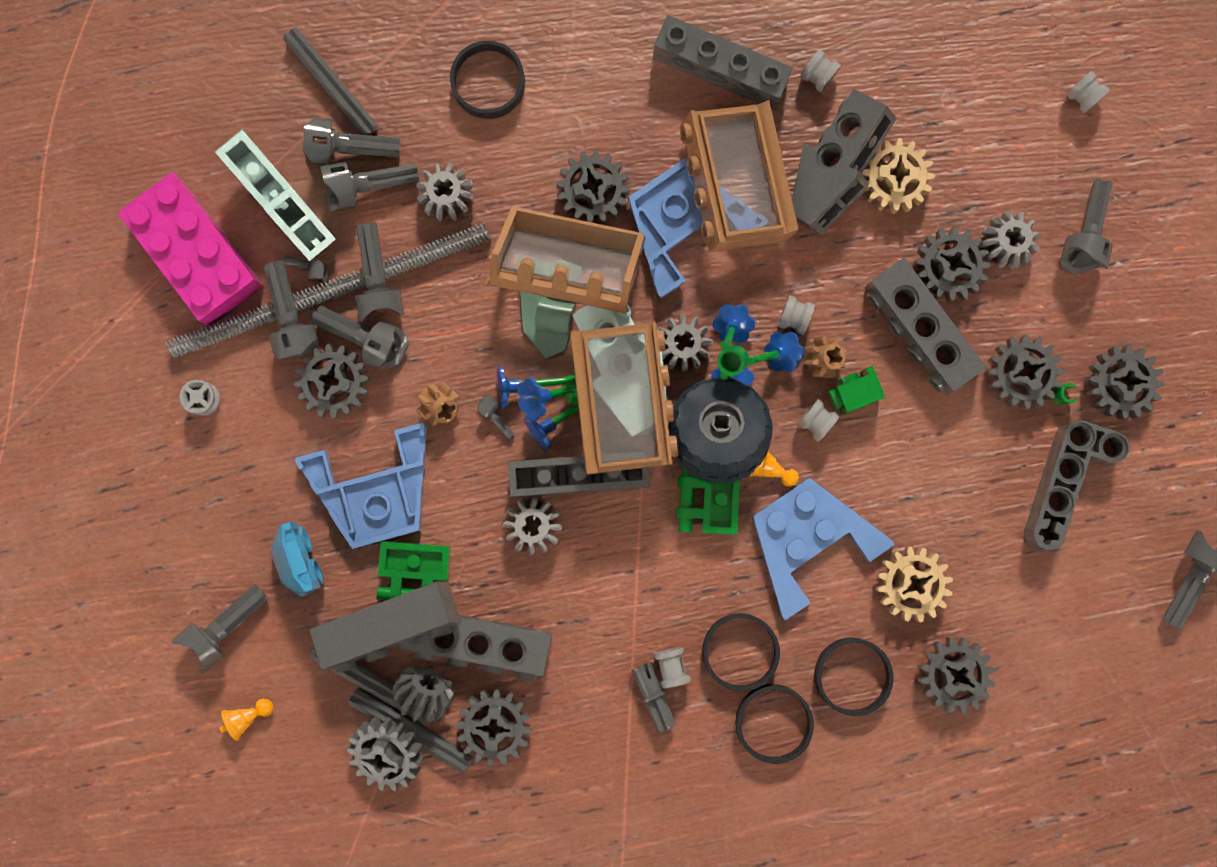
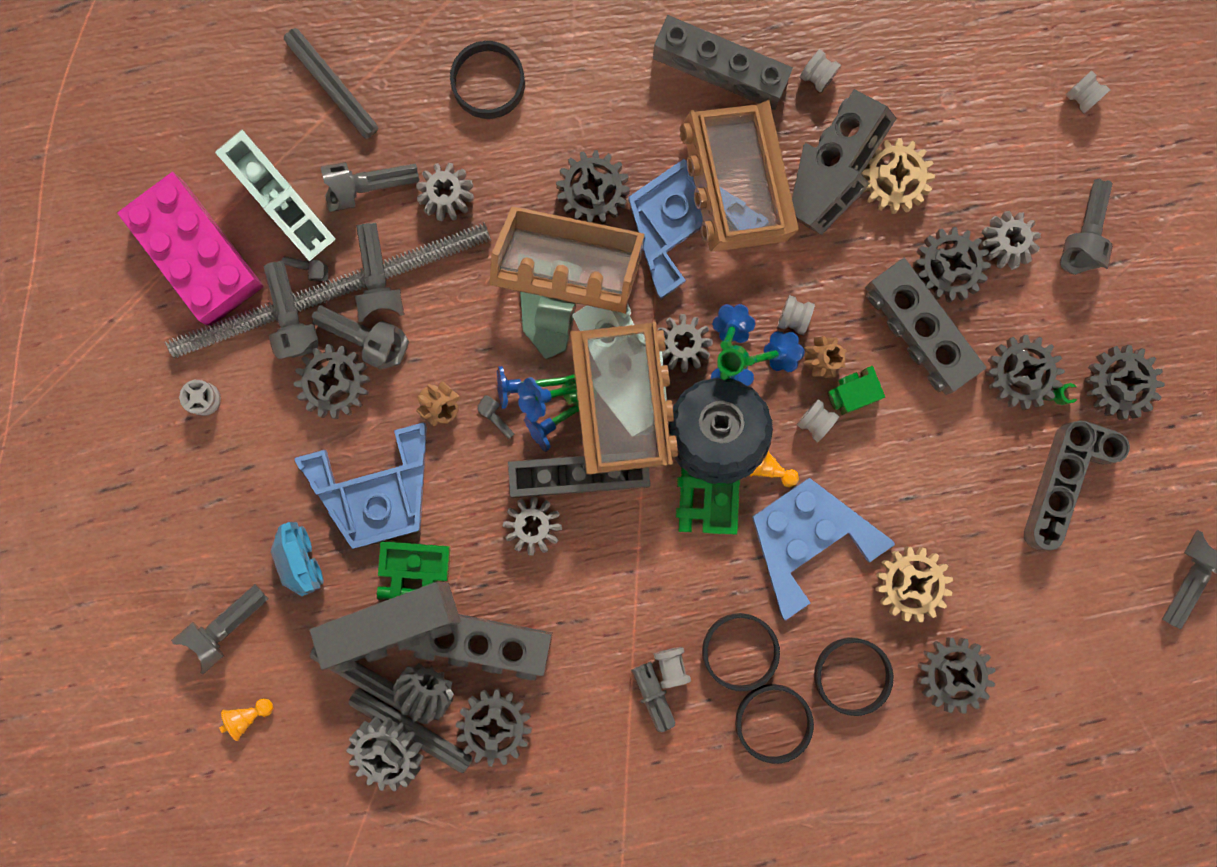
(344, 143): dark grey piece -> none

